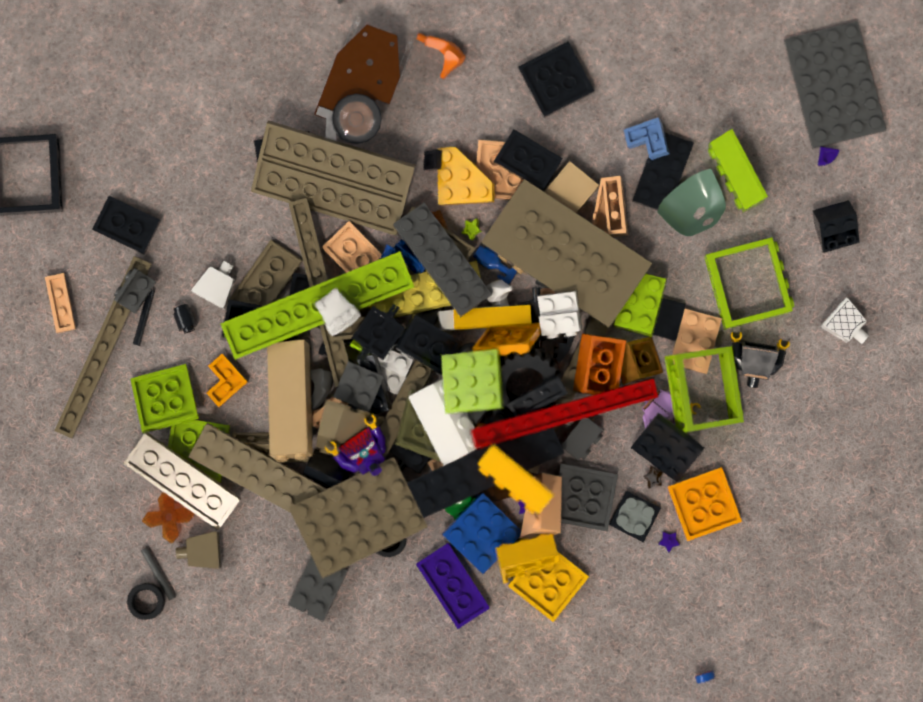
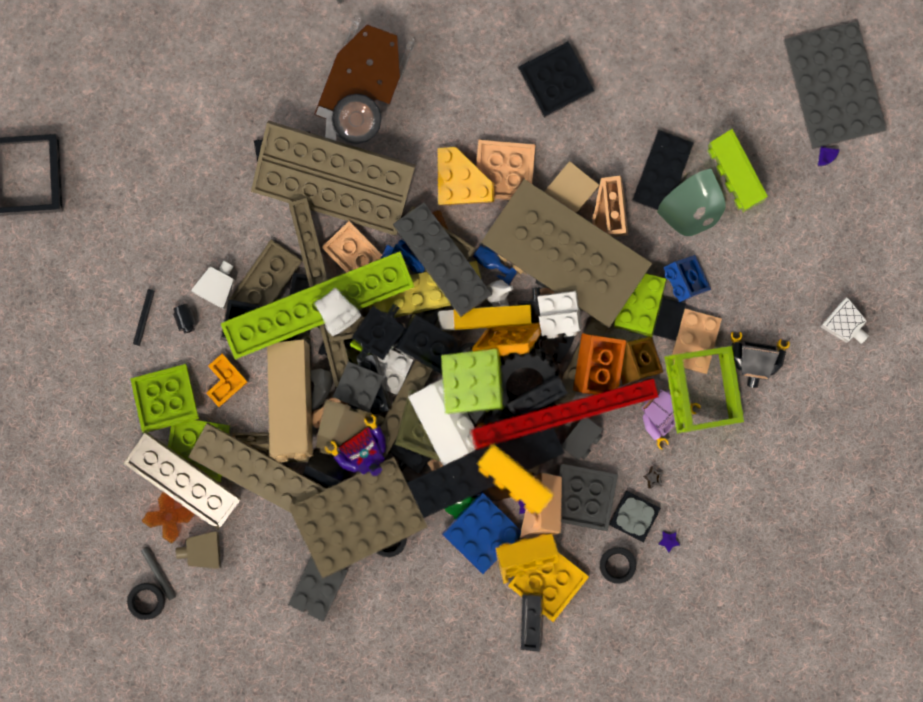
(60, 303): light nougat plate -> none
(96, 361): dark tan plate -> none
(126, 225): black plate -> none
(134, 290): dark grey bracket -> none
(432, 160): black tile -> none
(452, 53): orange animal -> none
(452, 586): dark purple plate -> none
(471, 229): lime piece -> none
(528, 160): black plate -> none
(531, 621): none -> black plate
(603, 565): none -> black tyre
(648, 133): medium blue plate -> none
(667, 447): black plate -> none
(686, 278): none -> blue plate
(704, 504): light orange plate -> none
(704, 677): blue tile -> none
(719, 292): lime window -> none
(836, 226): black slope -> none

